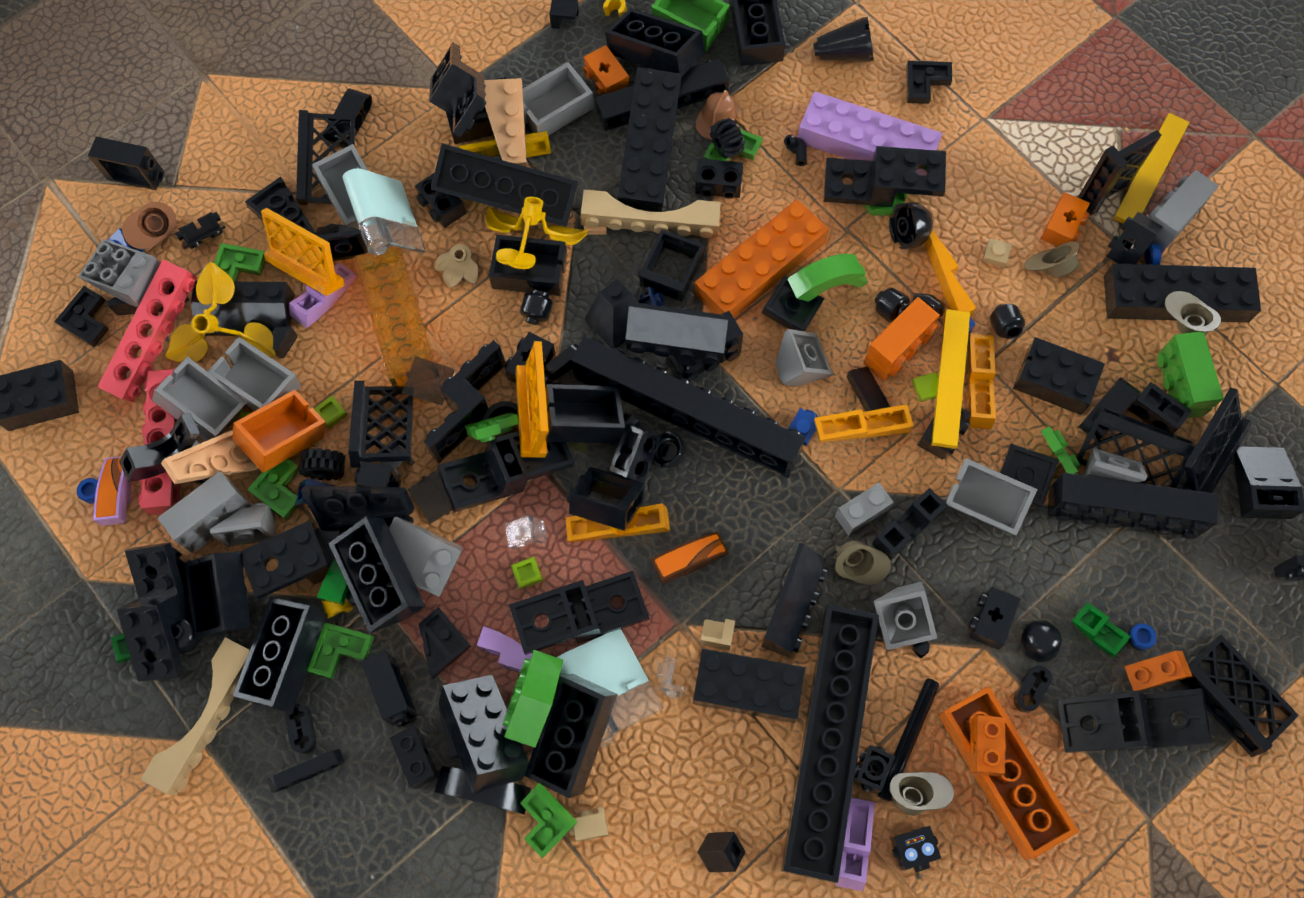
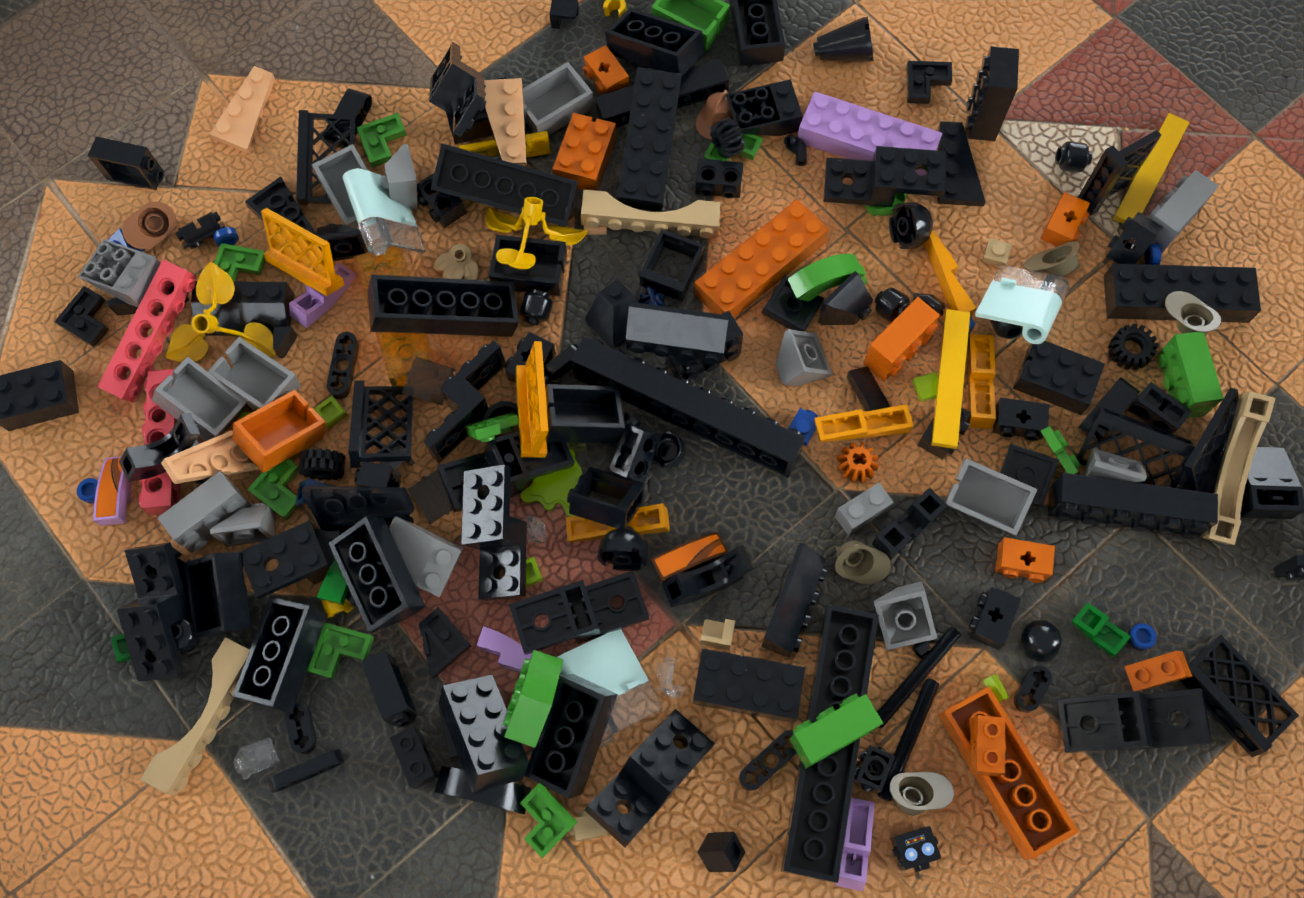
(226, 235): none -> blue tile
(240, 119): none -> light nougat wing
(255, 758): none -> clear bracket
(347, 374): none -> black beam
(376, 134): none -> bright green plate
(401, 178): none -> light grey slope
(442, 306): none -> black brick
(494, 533): none -> black bracket
(553, 488): none -> lime tile
(585, 151): none -> orange piece
(623, 549): none -> black cylinder
(649, 777): none -> black bracket
(707, 580): none -> black arch
(766, 109): none -> black slope
(780, 741): none -> black beam
(835, 729): none -> bright green piece
(847, 303): none -> black slope
(860, 470): none -> orange gear
(918, 674): none -> black axle
(962, 180): none -> black wing
(992, 93): none -> black brick
(996, 687): none -> lime tile
(1020, 419): none -> black brick
(1024, 300): none -> light aqua door
(1036, 554): none -> orange brick
(1073, 156): none -> black head
(1142, 338): none -> black tyre
(1246, 430): none -> tan arch

